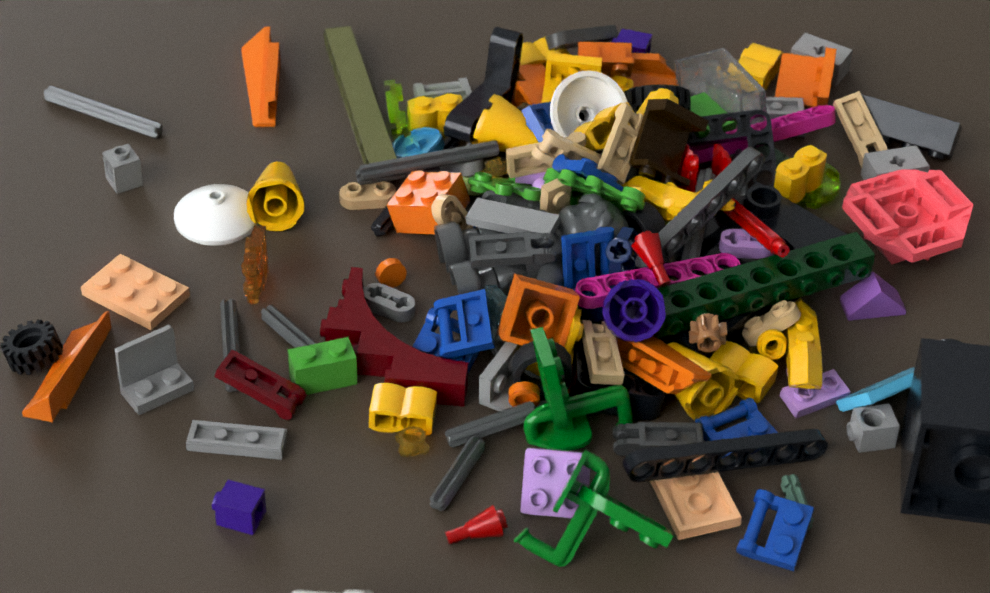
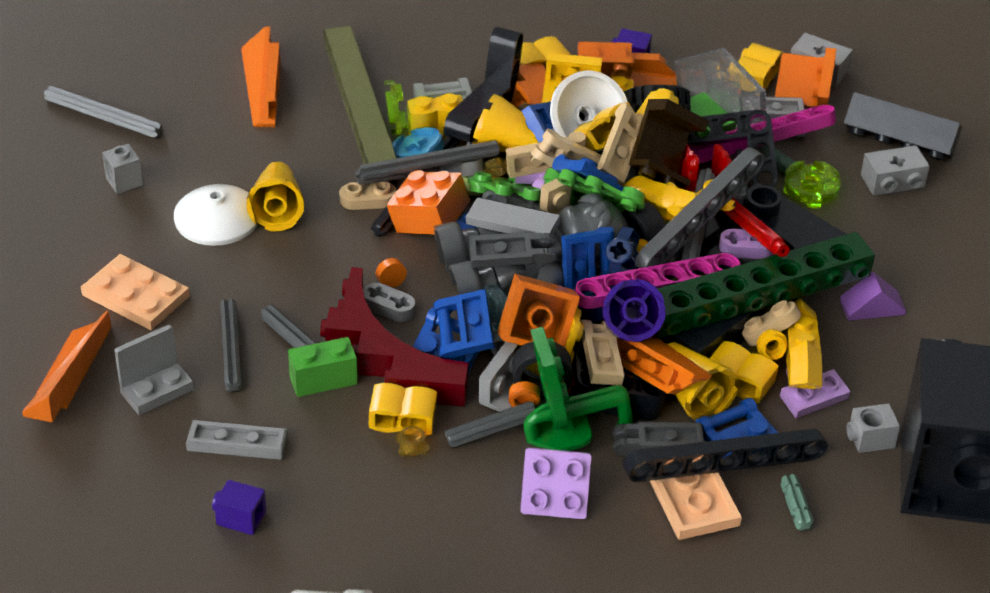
(31, 347): black tyre -> none
(255, 264): clear orange plate -> none
(260, 384): dark red plate -> none
(448, 209): tan plate -> none
(457, 473): dark grey axle -> none
(484, 525): red cone -> none
(570, 38): dark grey beam -> none
(589, 501): green plate -> none
(649, 249): red cone -> none
(708, 332): medium nougat gear -> none
(786, 532): blue plate -> none
(801, 173): yellow brick -> none
(859, 124): tan plate -> none
(877, 391): medium azure tile -> none
(910, 213): coral piece -> none

